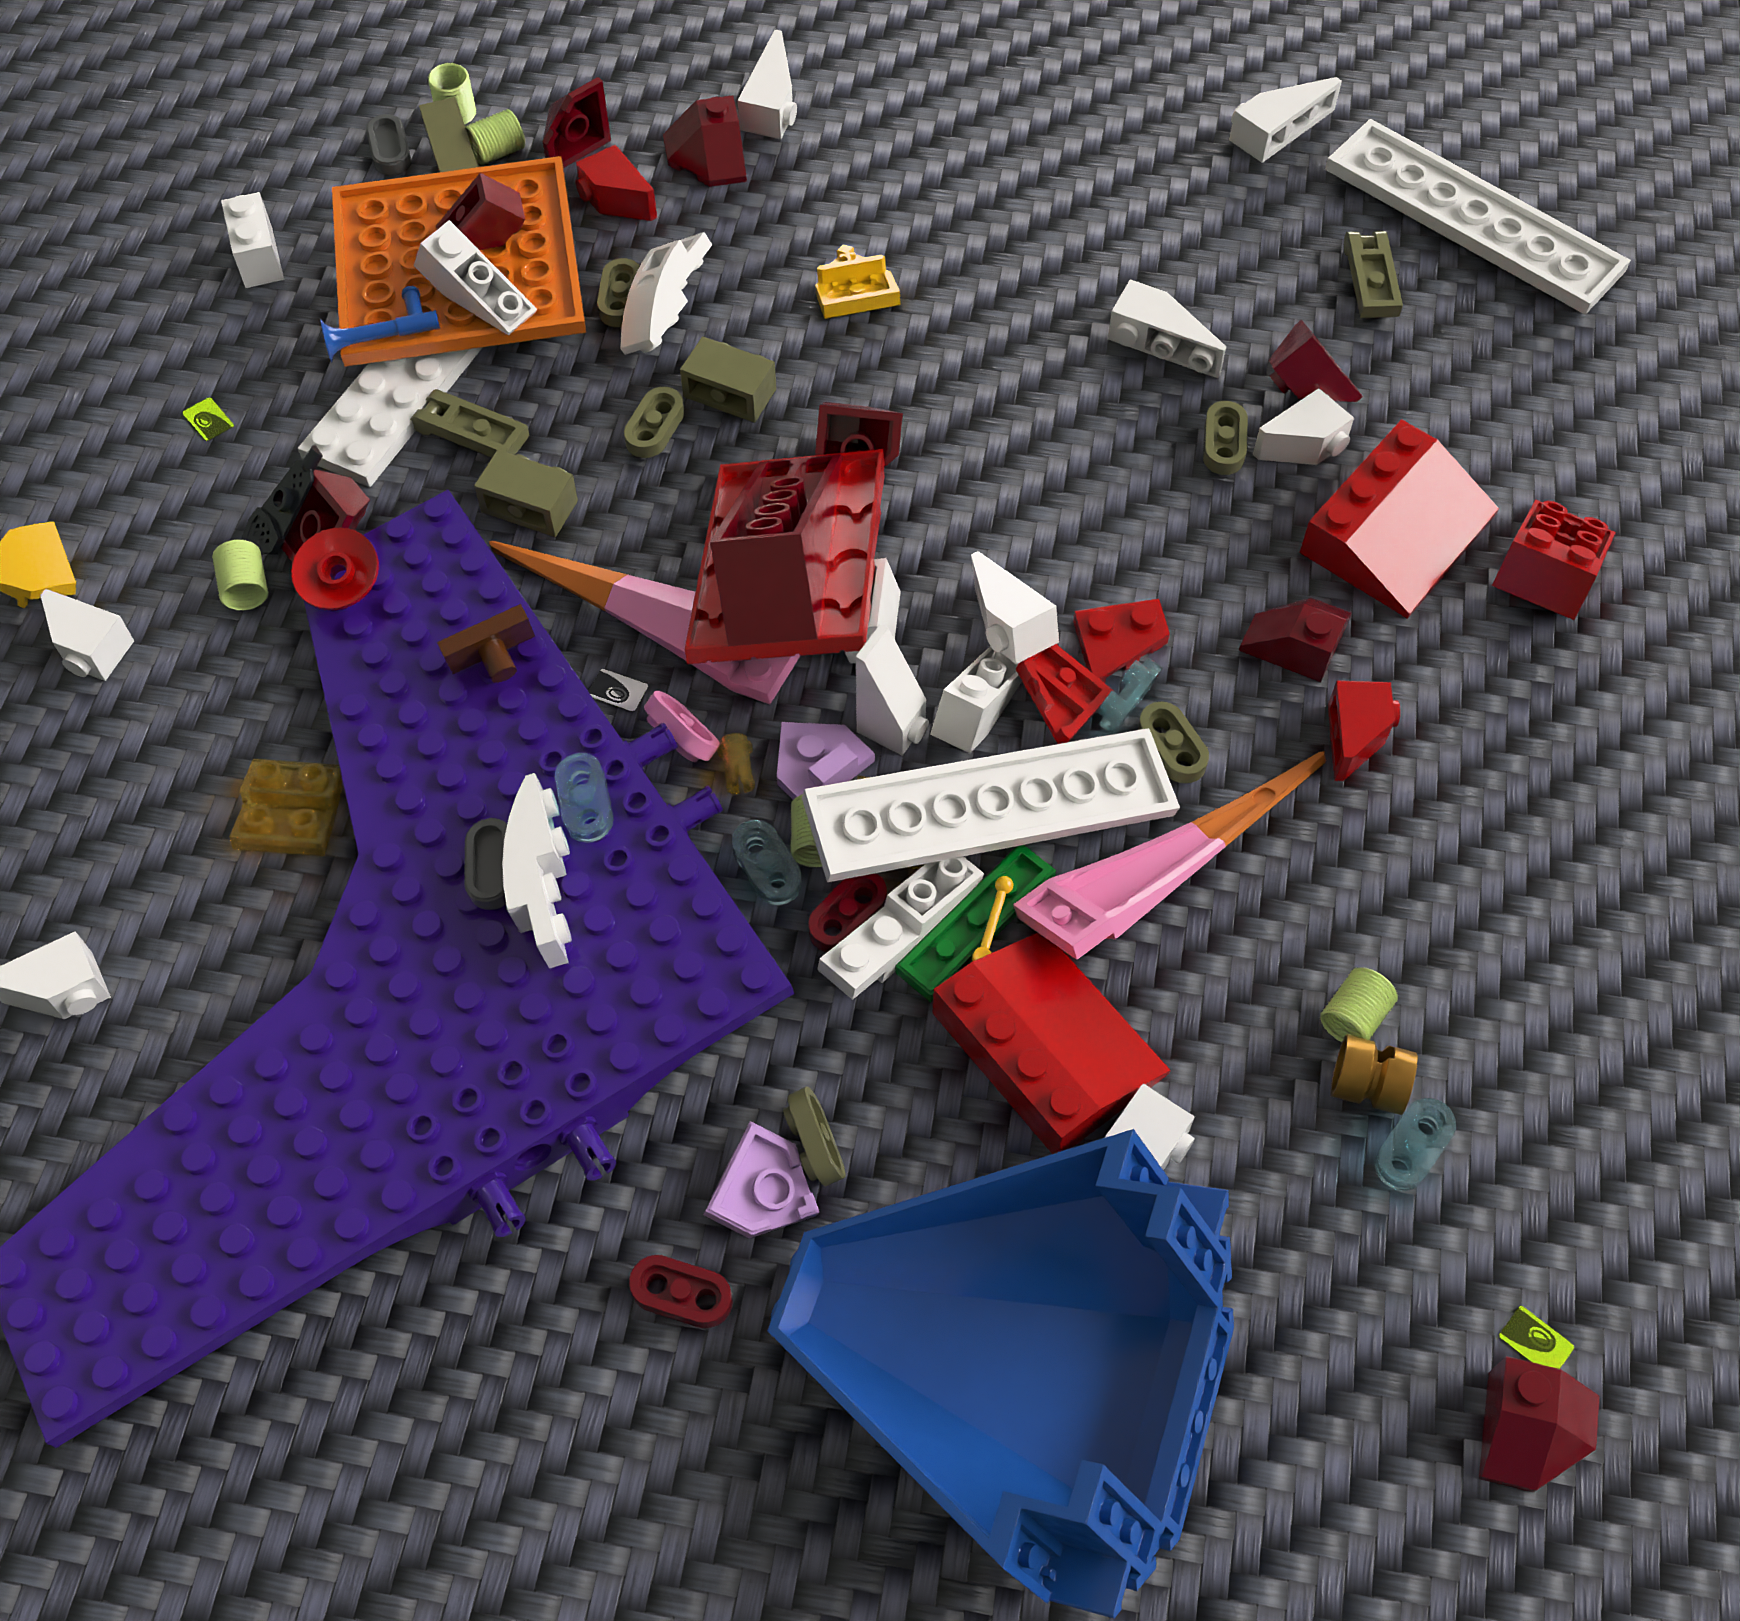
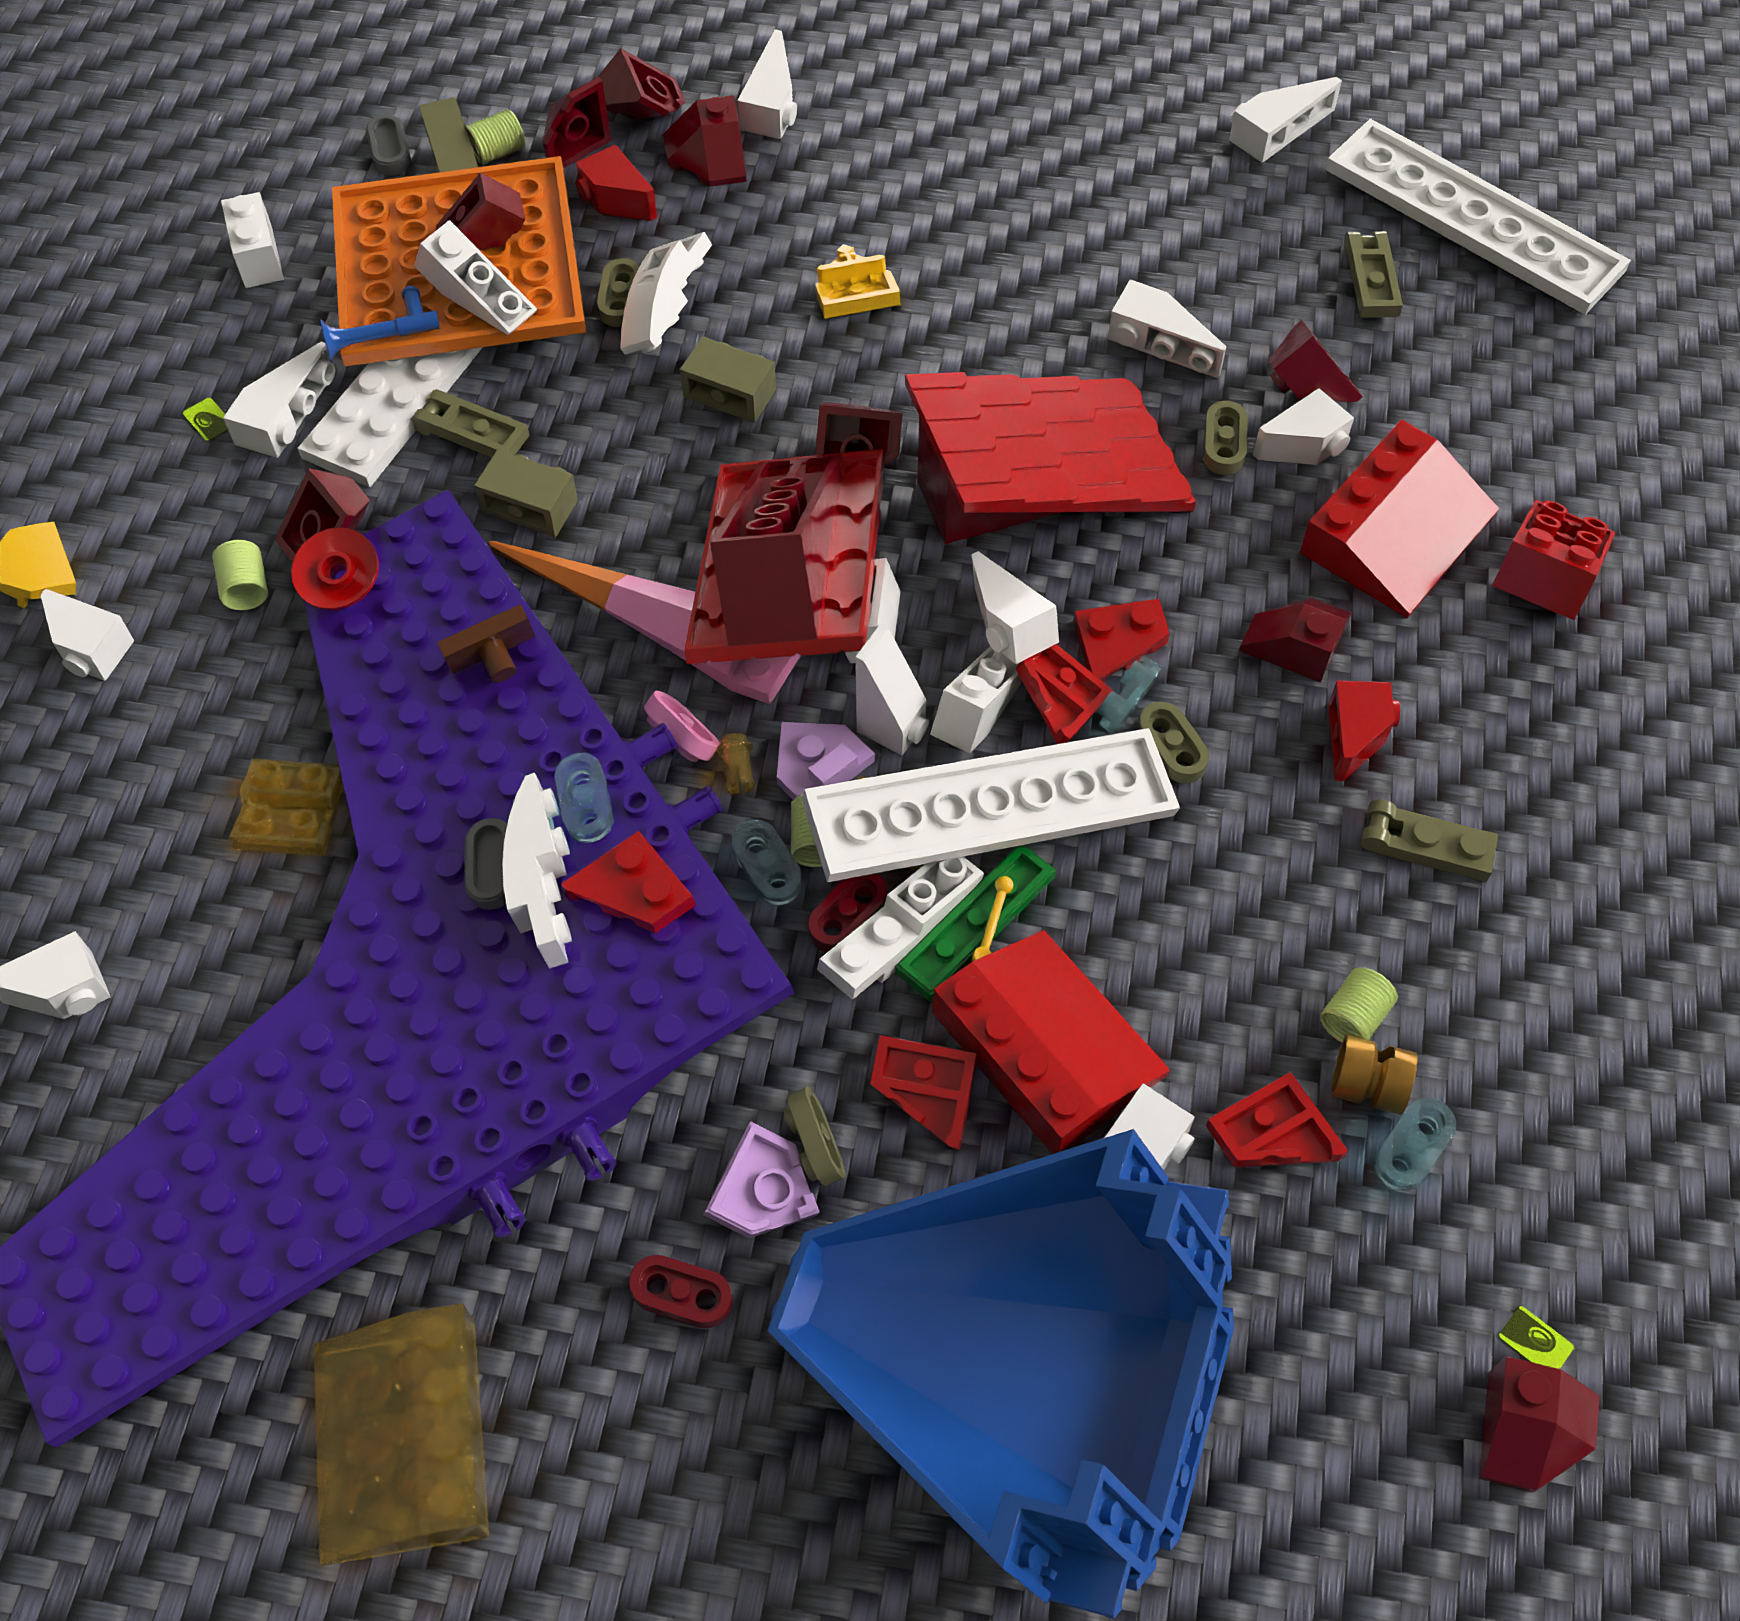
(273, 521): black piece -> none
(275, 405): none -> white slope
(399, 1436): none -> clear yellow slope
(453, 81): yellowish green piece -> none
(617, 690): sticker -> none
(633, 885): none -> red wing
(639, 88): none -> dark red slope
(650, 430): olive plate -> none
(927, 1084): none -> red wing
(1035, 448): none -> red piece
(1114, 893): bright pink plate -> none
(1276, 1128): none -> red wing
(1429, 841): none -> olive plate

